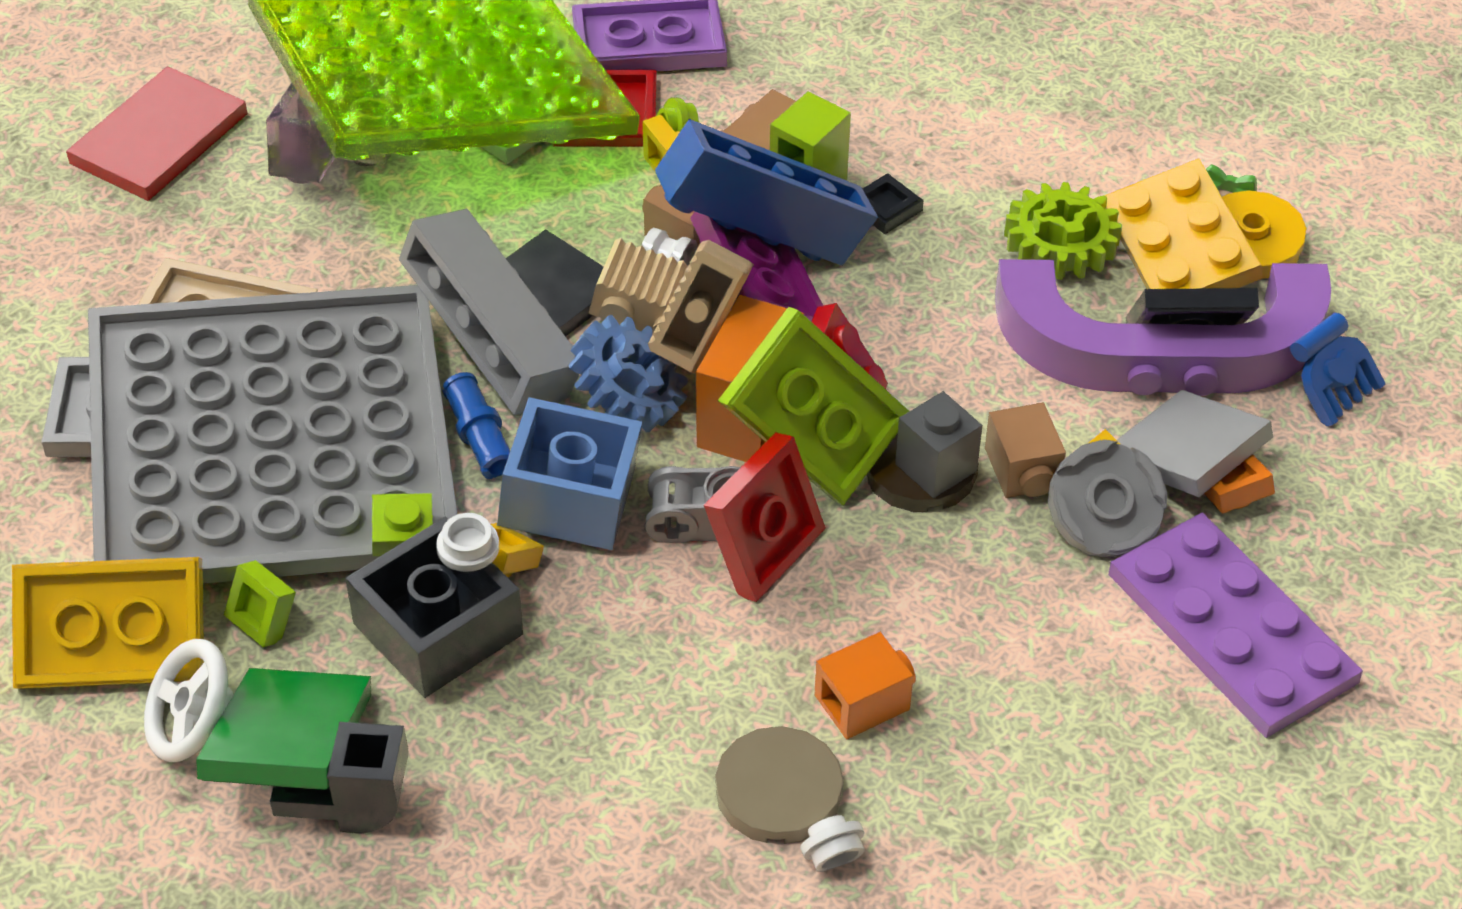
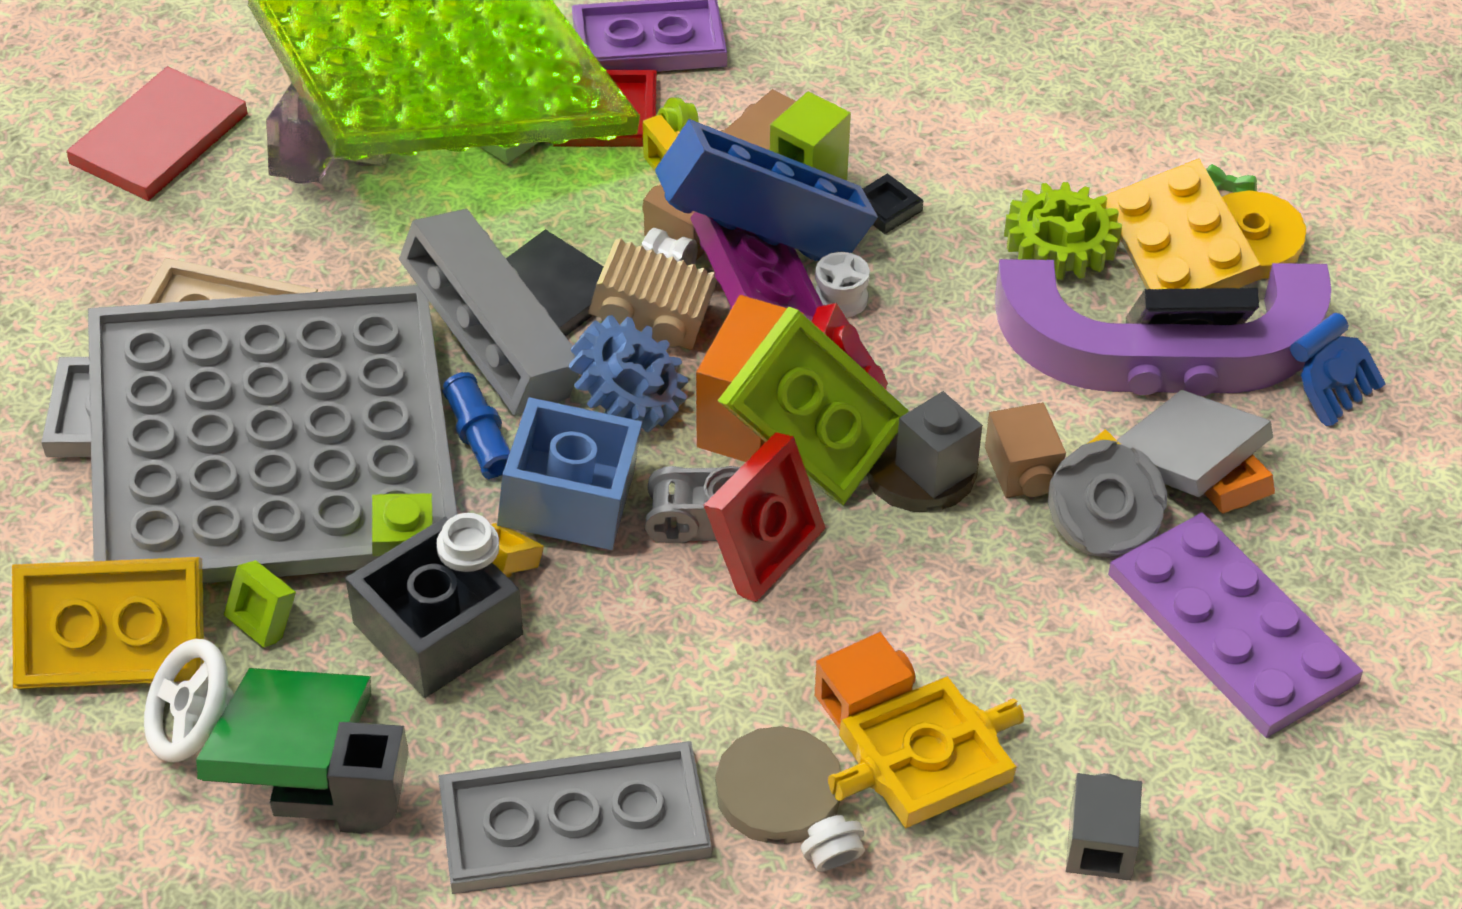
(573, 817): none -> light grey tile
(699, 305): tan brick -> none
(843, 280): none -> white wheel
(927, 751): none -> yellow plate
(1104, 826): none -> dark grey brick

